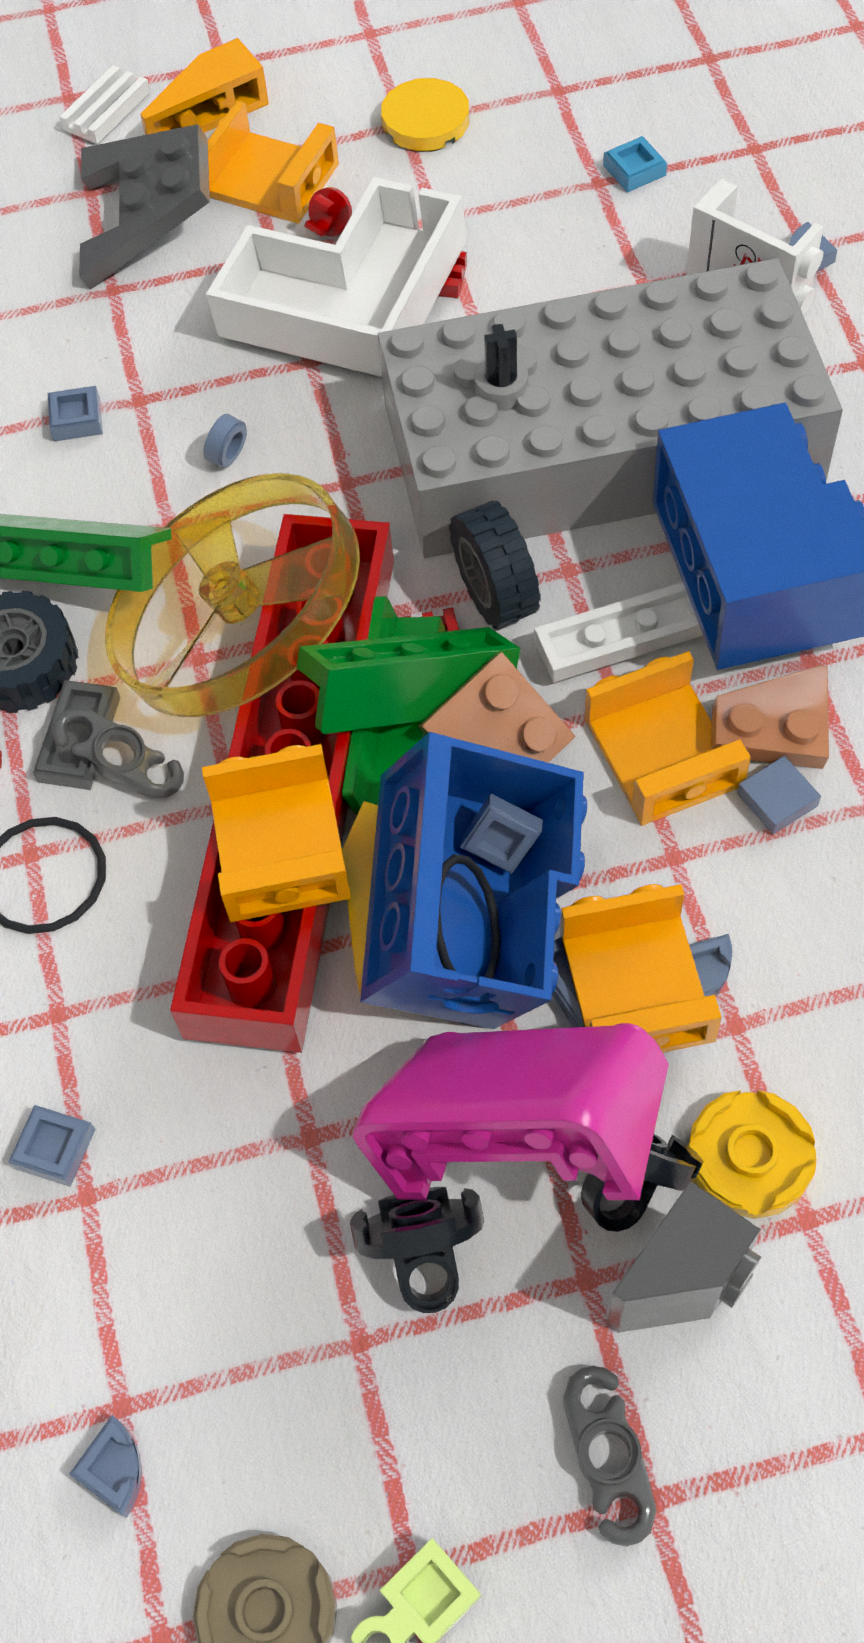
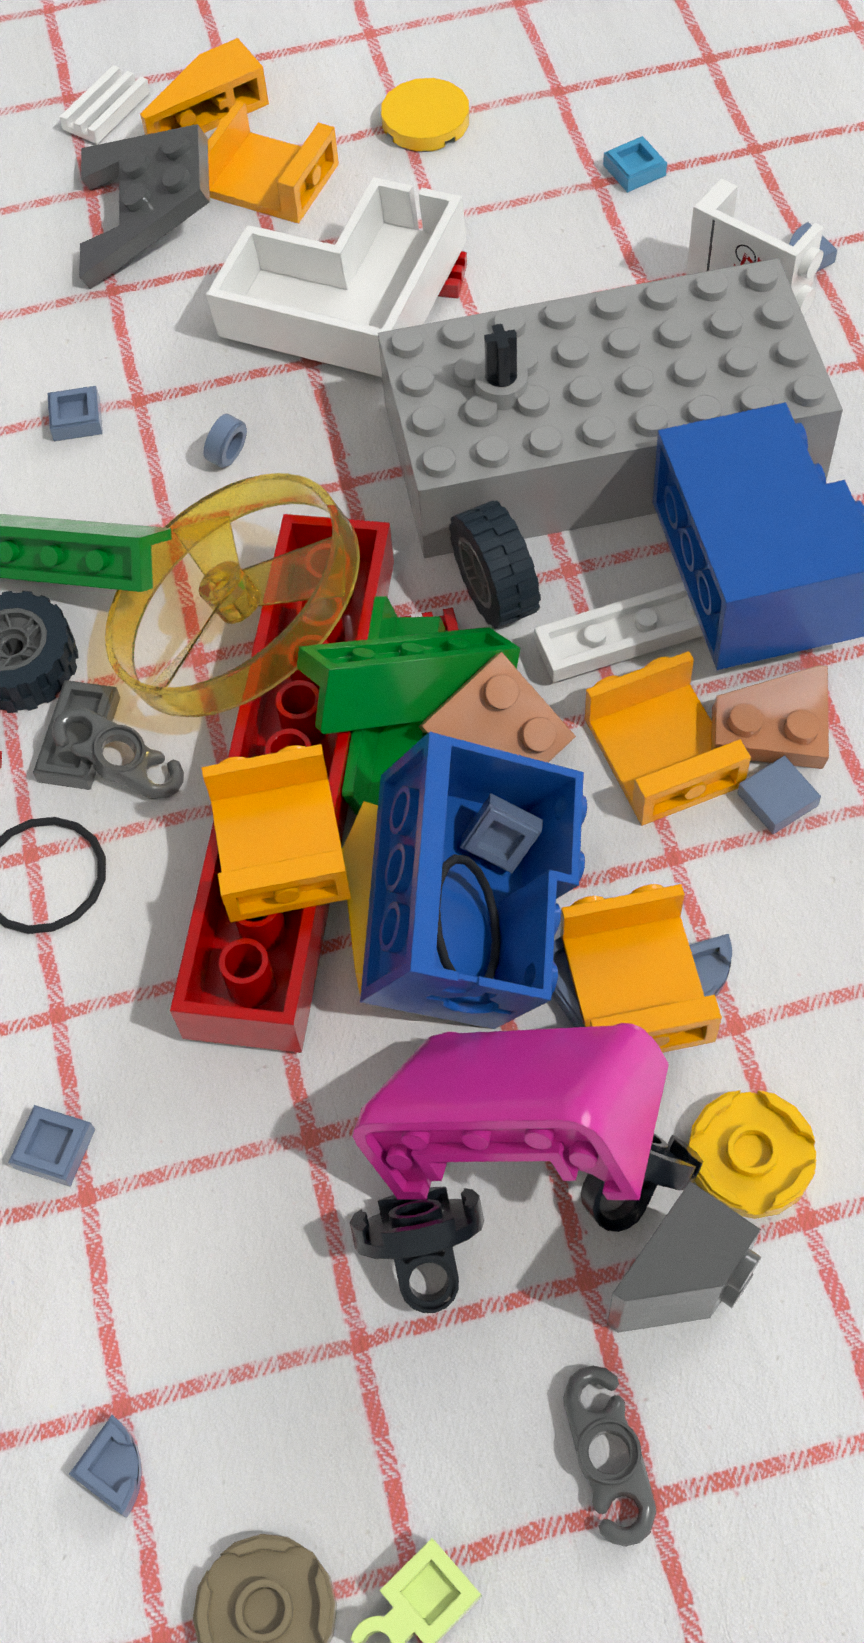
(328, 212): red plate -> none

